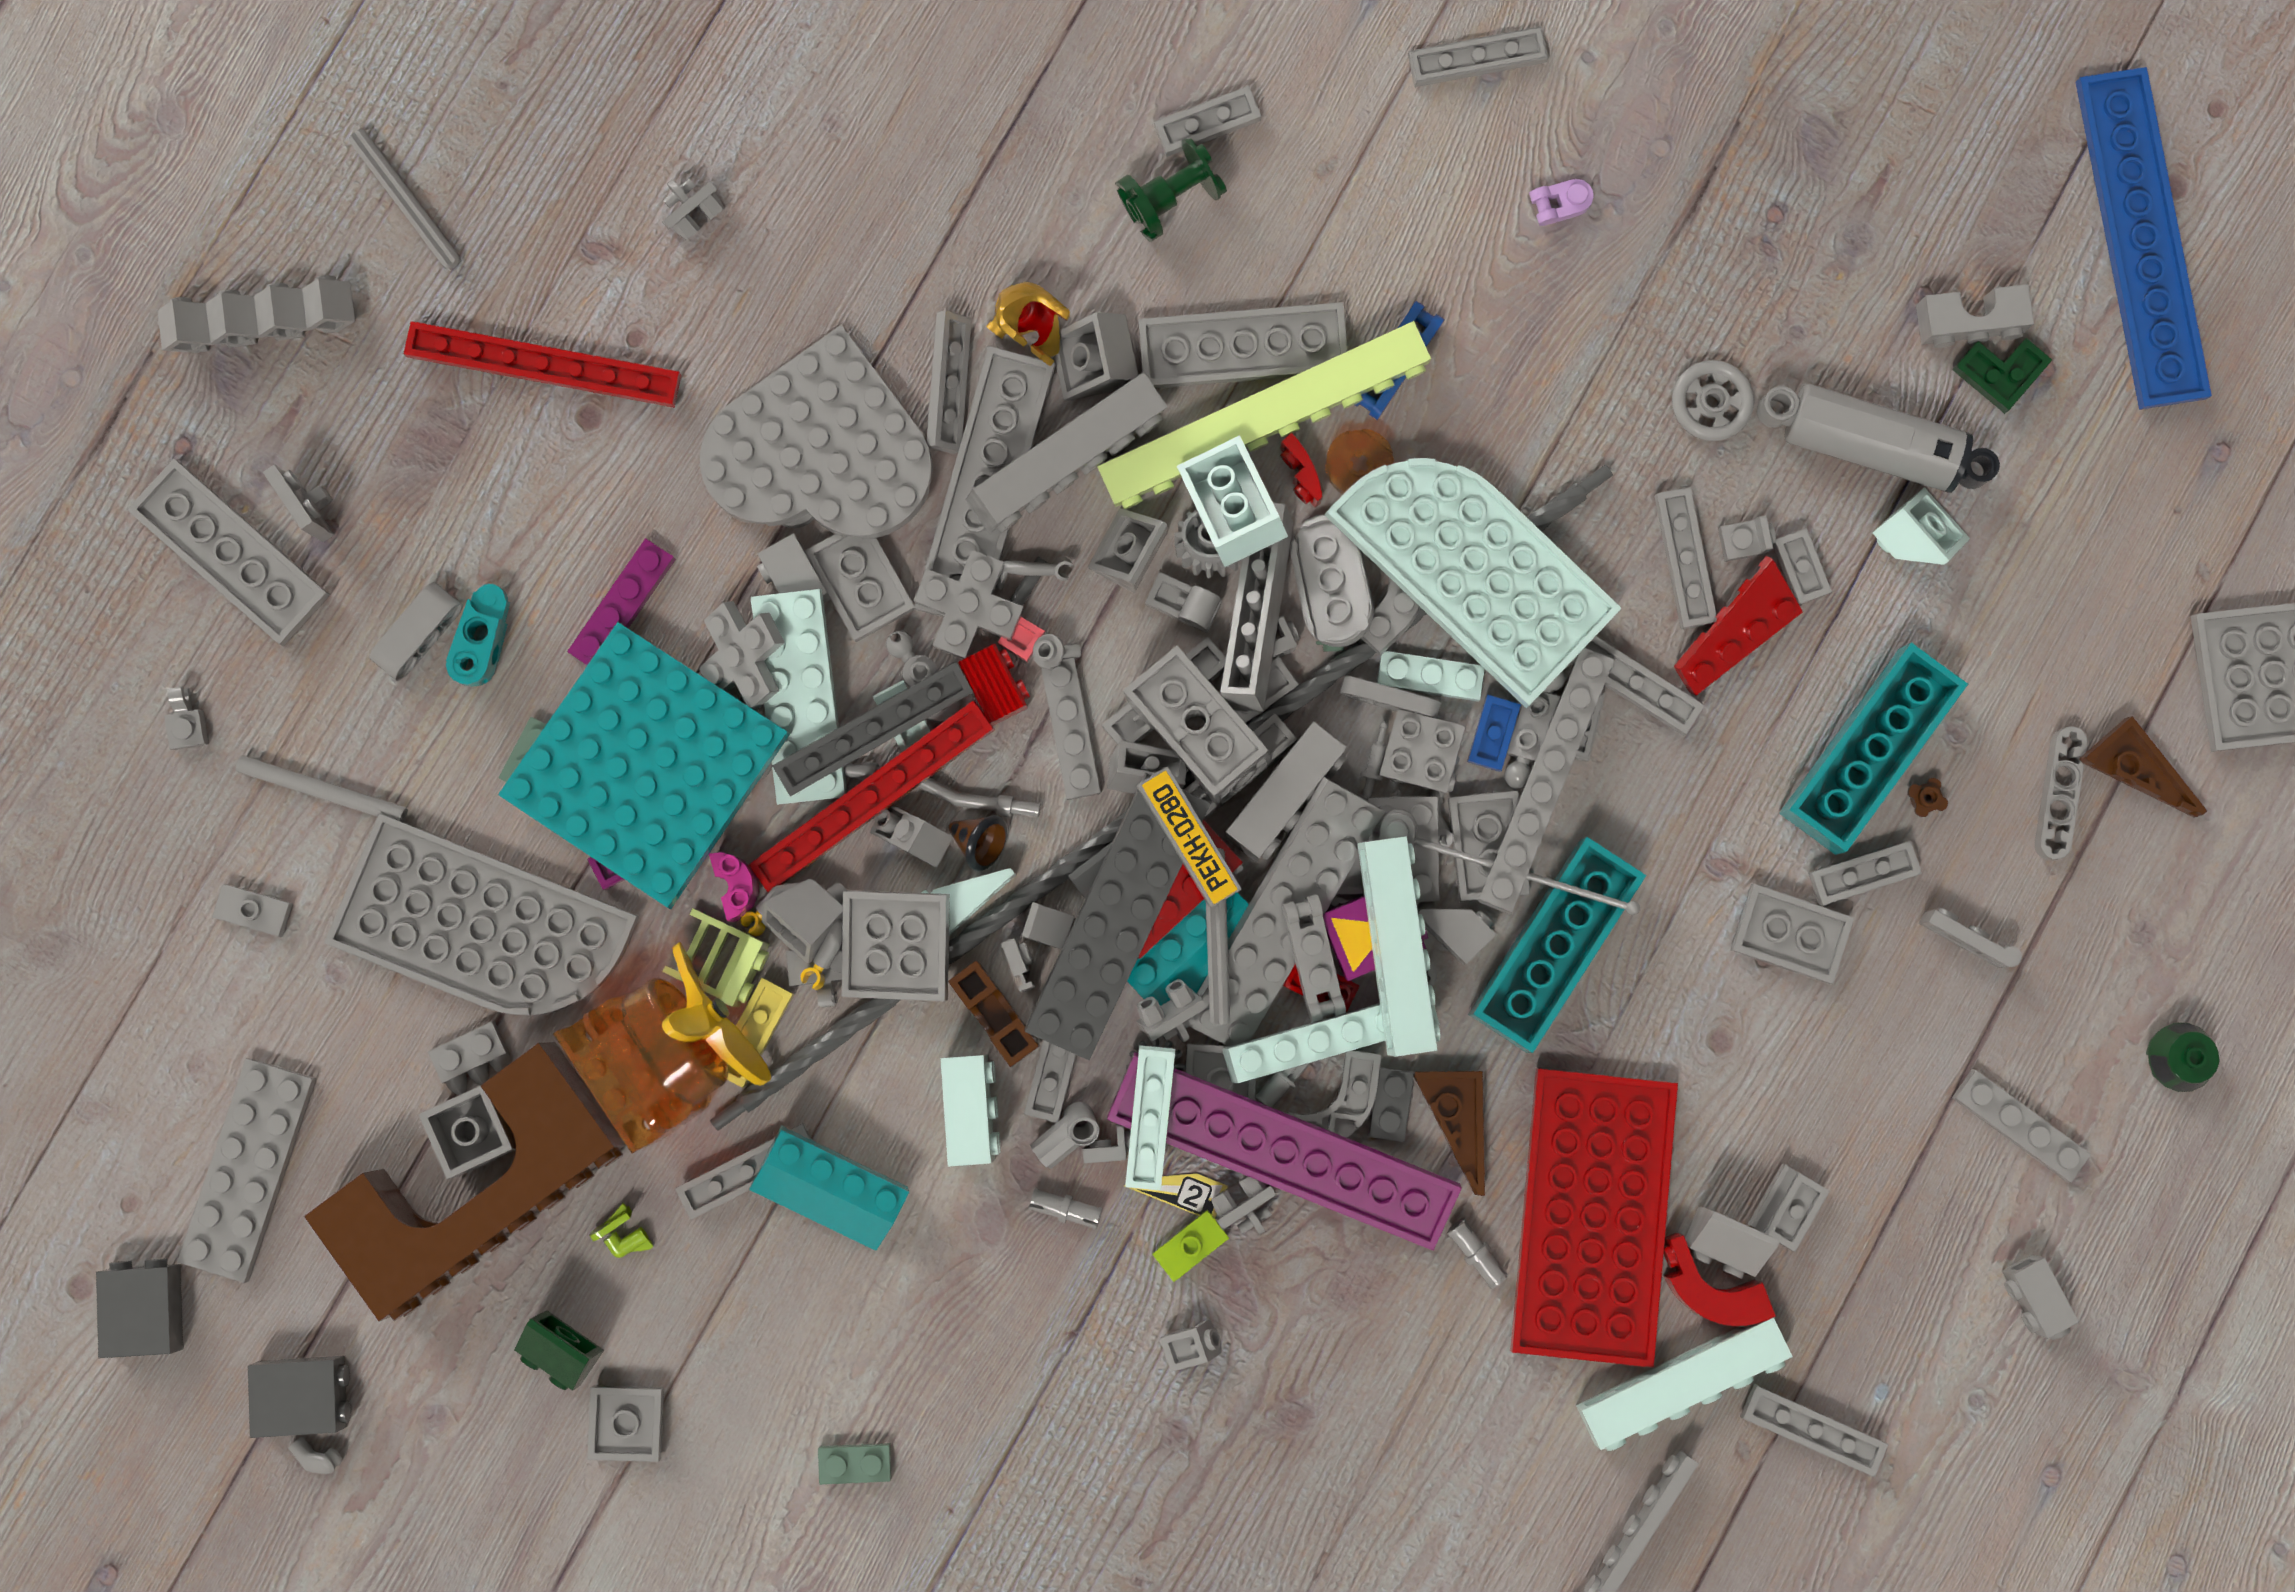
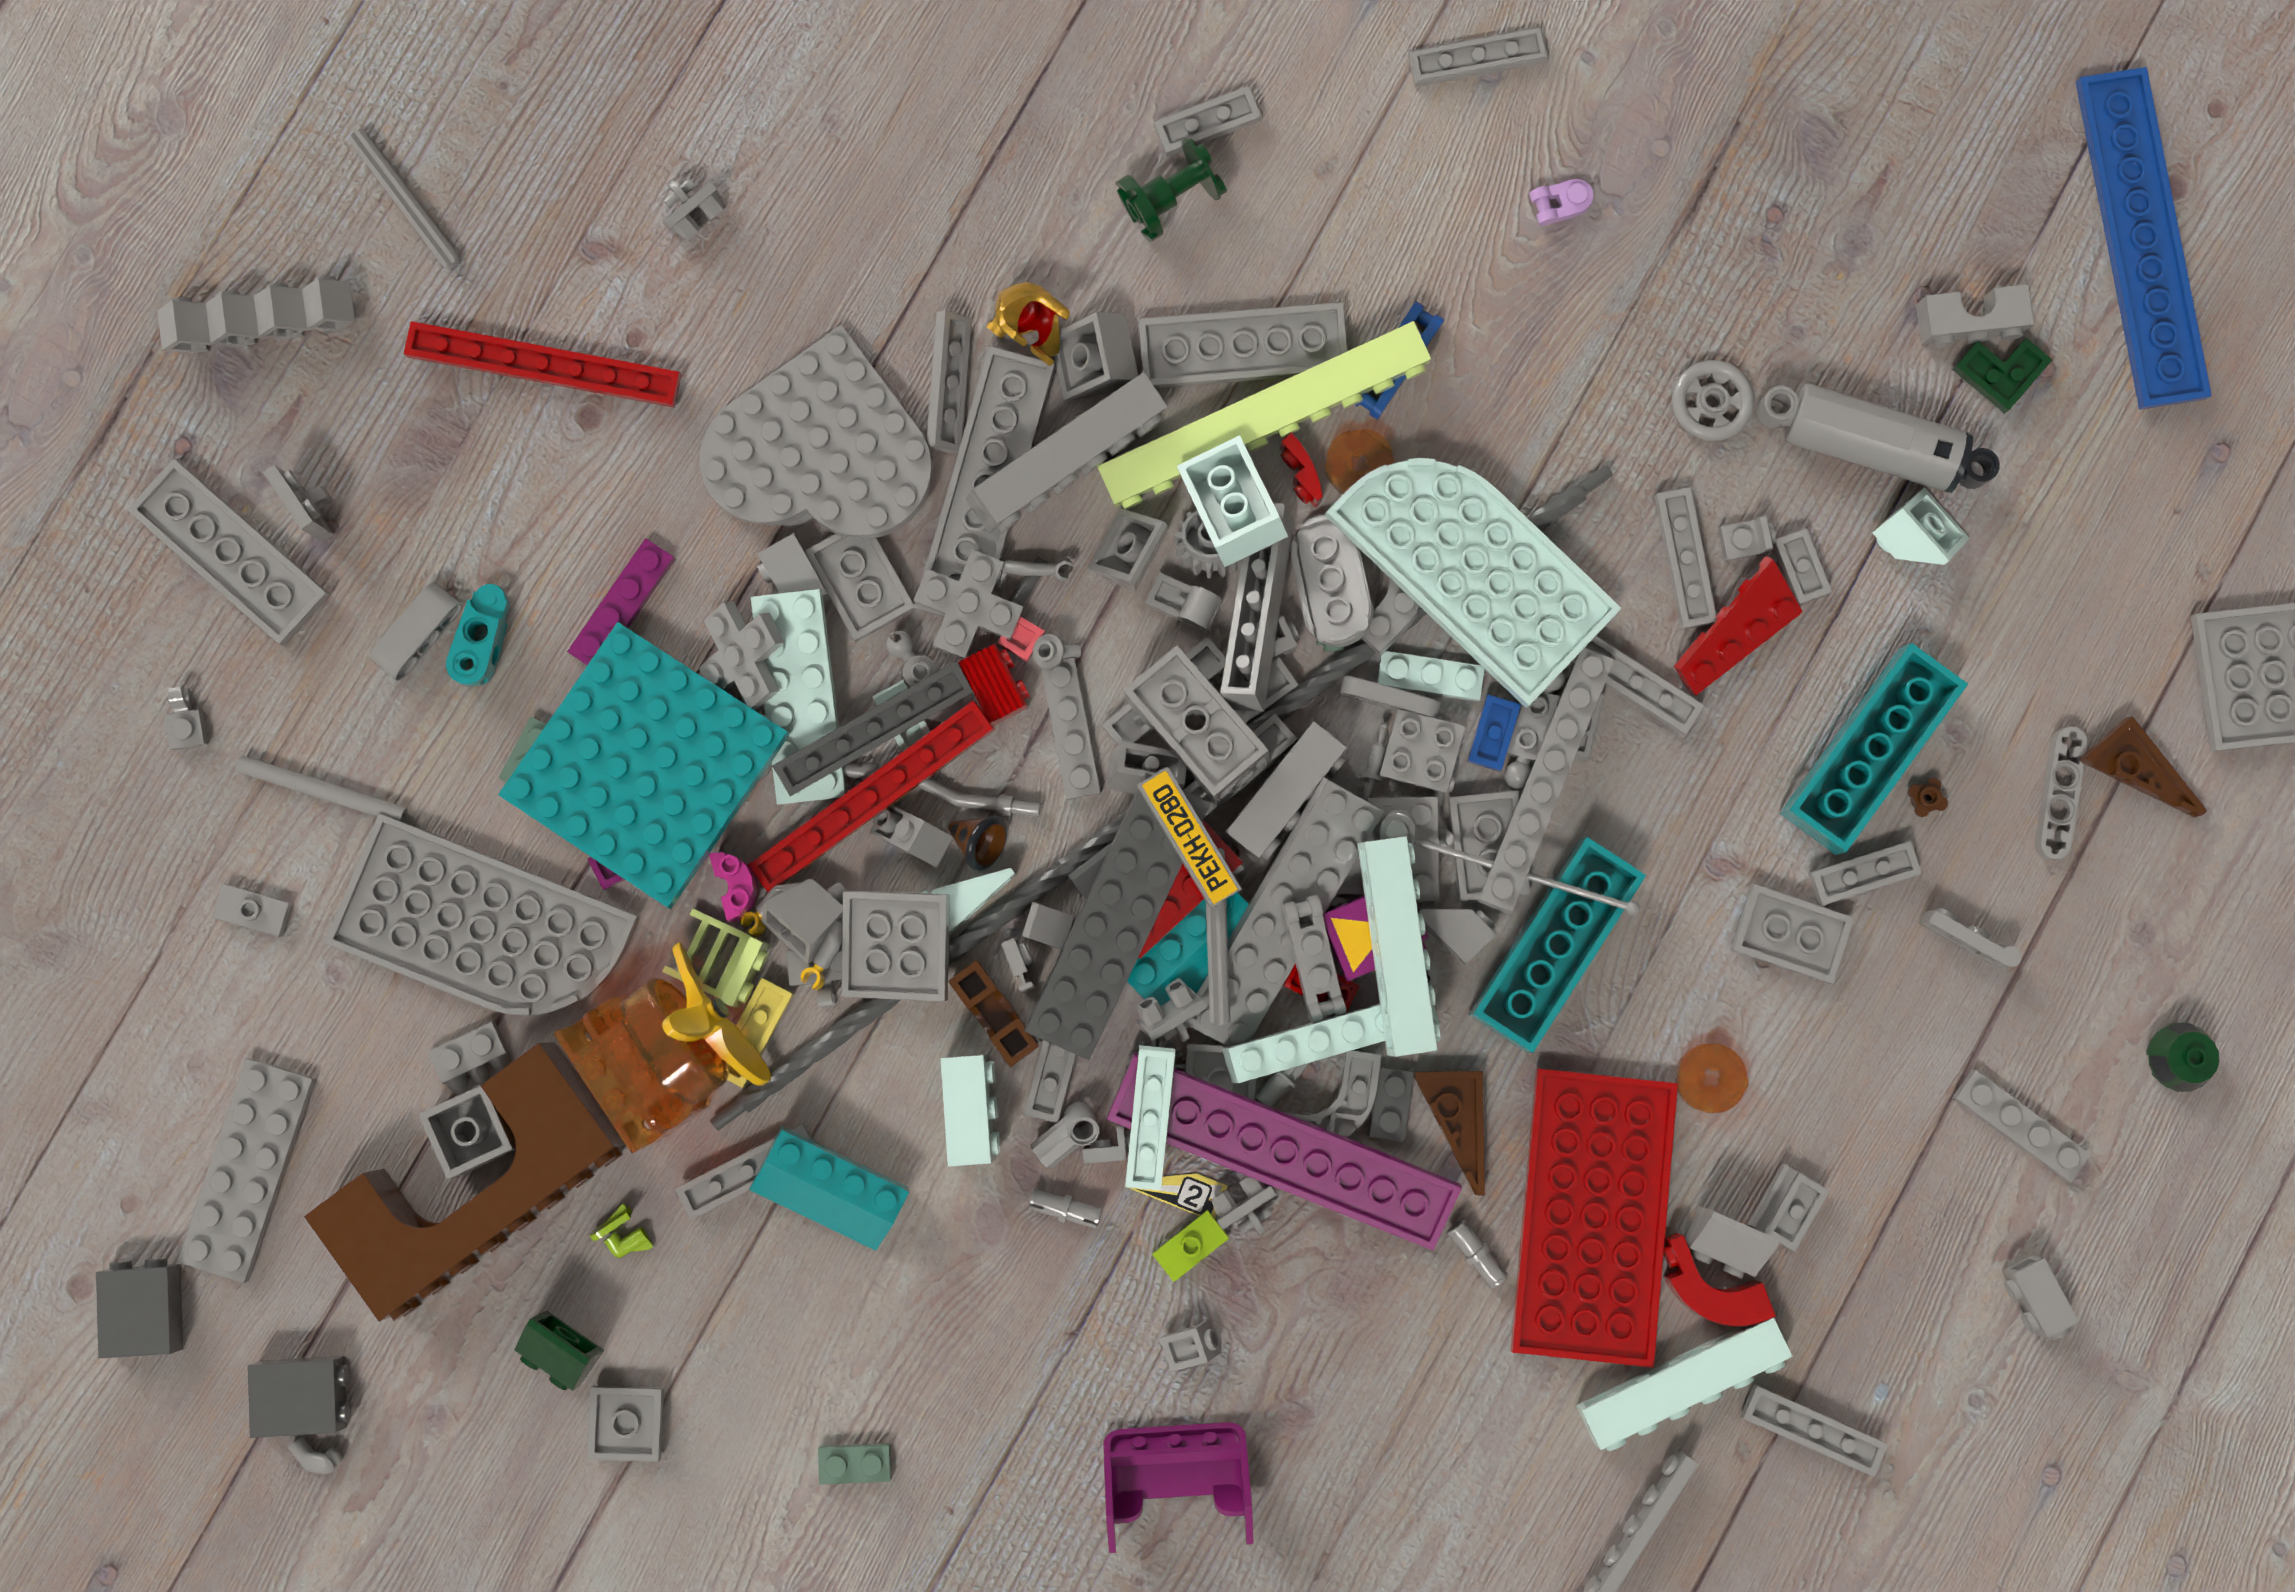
(1176, 1464): none -> magenta windscreen
(1732, 1078): none -> clear orange plate

